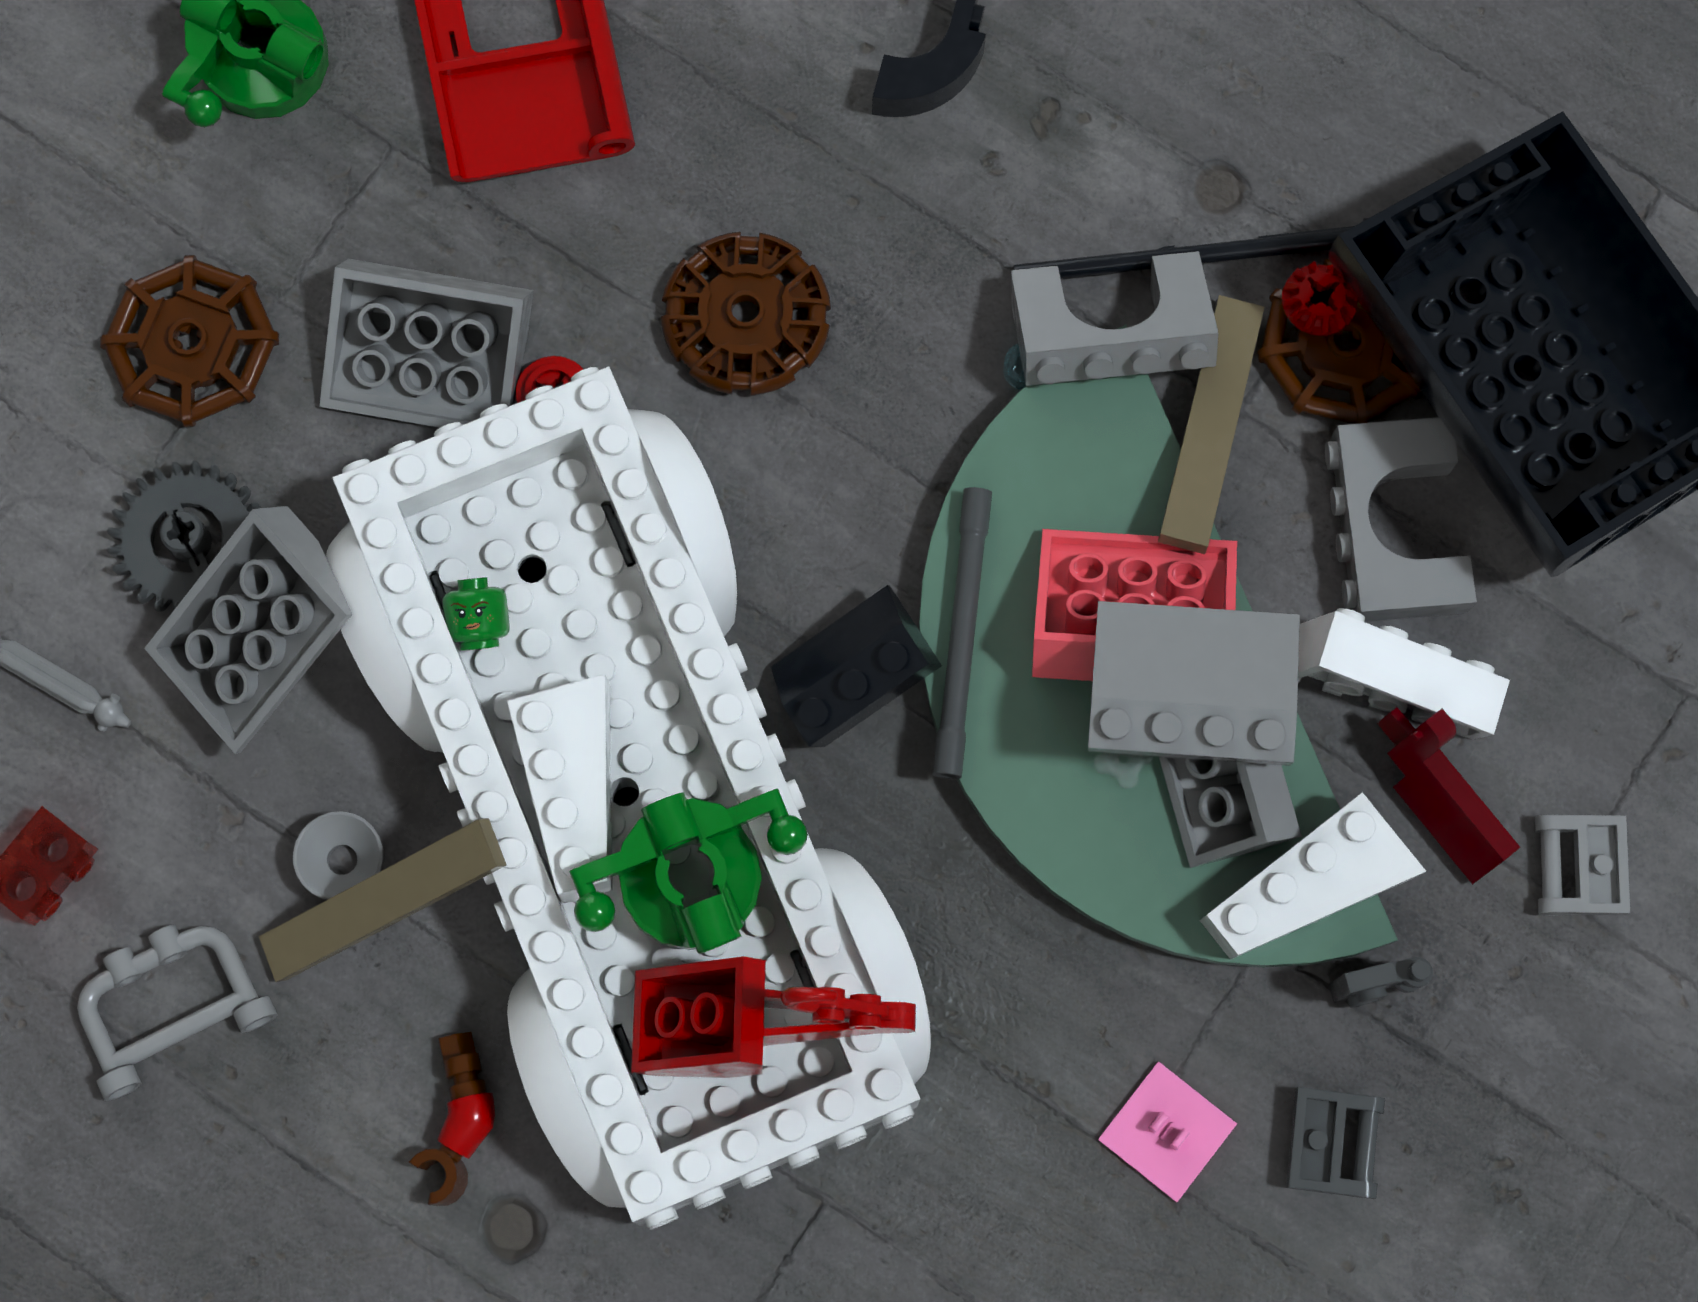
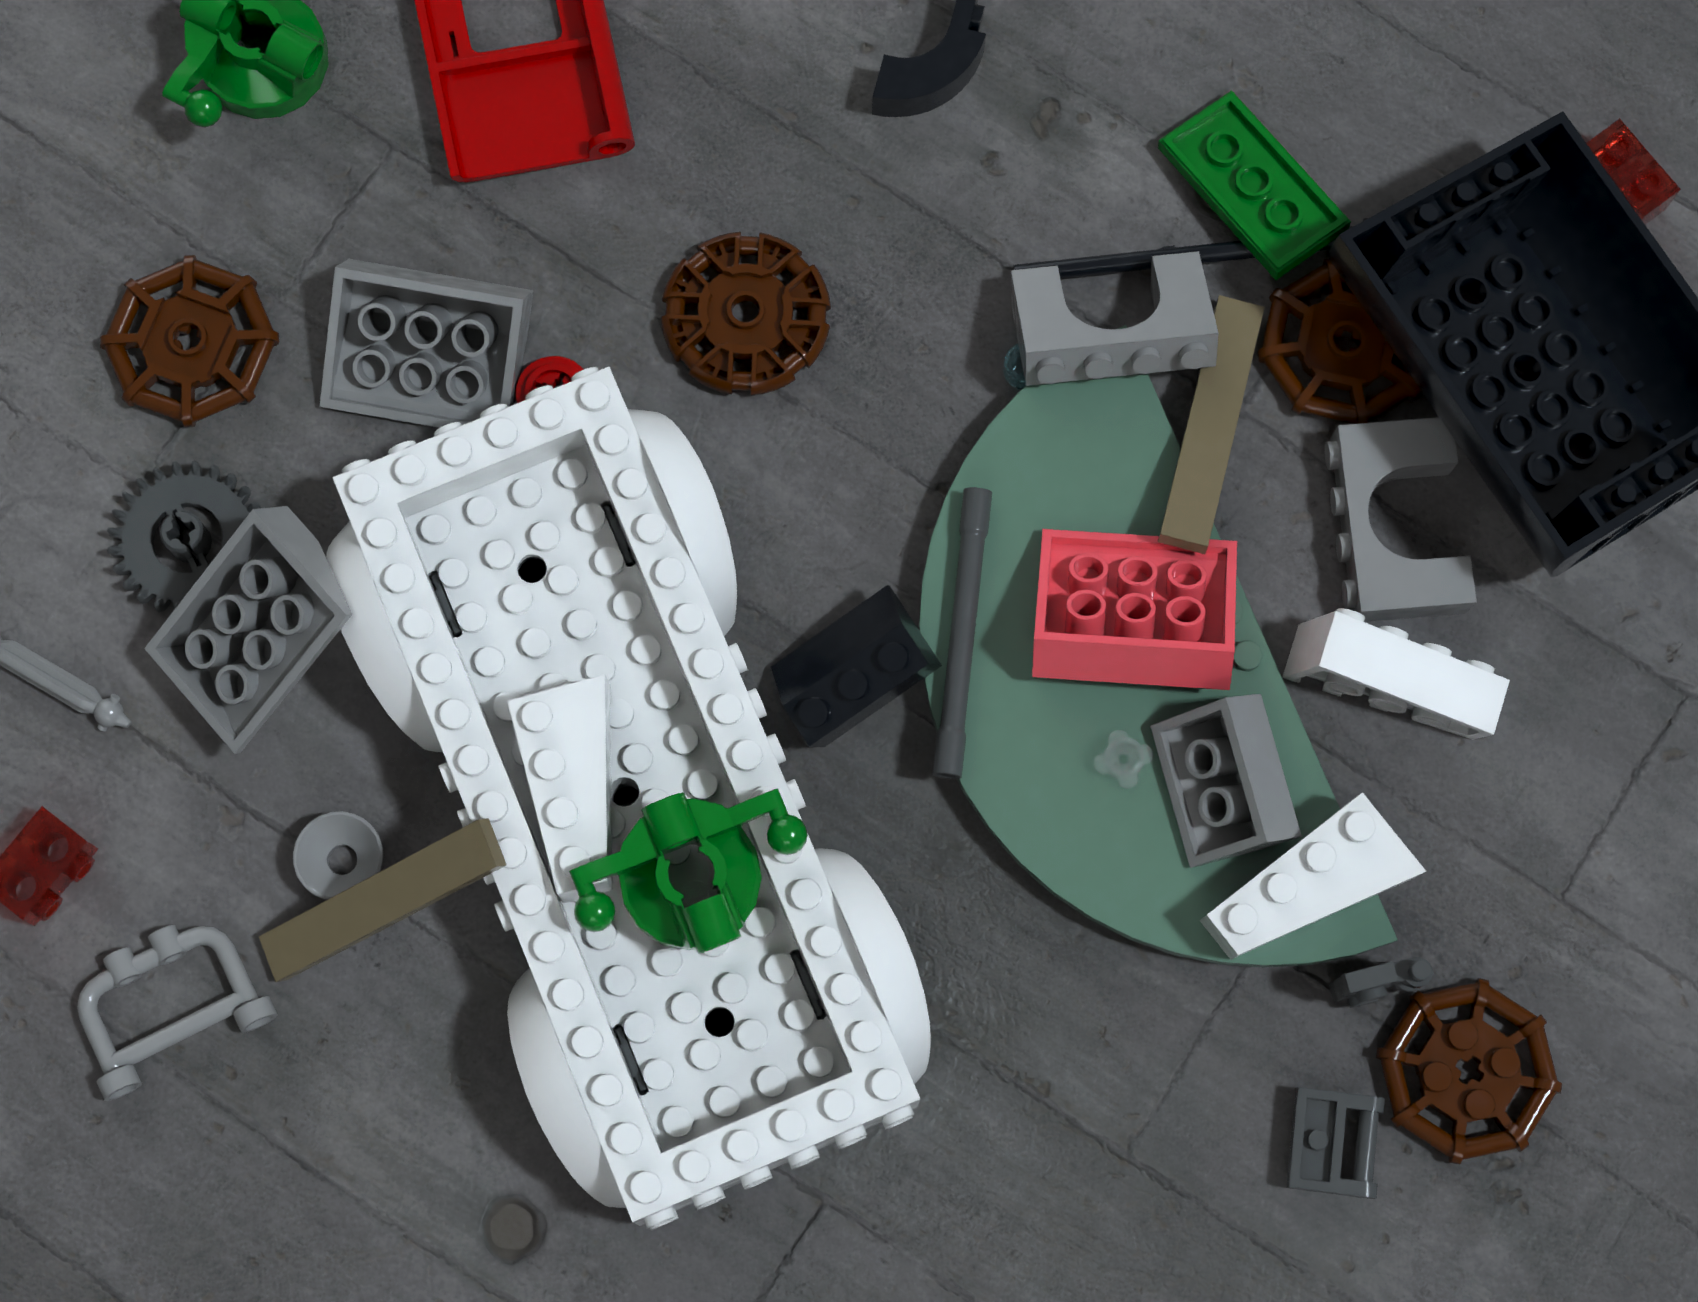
(468, 1118): reddish brown piece -> none
(476, 614): green head -> none
(711, 1018): red slope -> none
(1167, 1131): bright pink piece -> none
(1195, 683): light grey slope -> none
(1254, 185): none -> green tile
(1318, 318): red gear -> none
(1444, 797): dark red piece -> none
(1496, 1063): none -> reddish brown plate
(1598, 863): light grey plate -> none
(1634, 170): none -> clear red brick

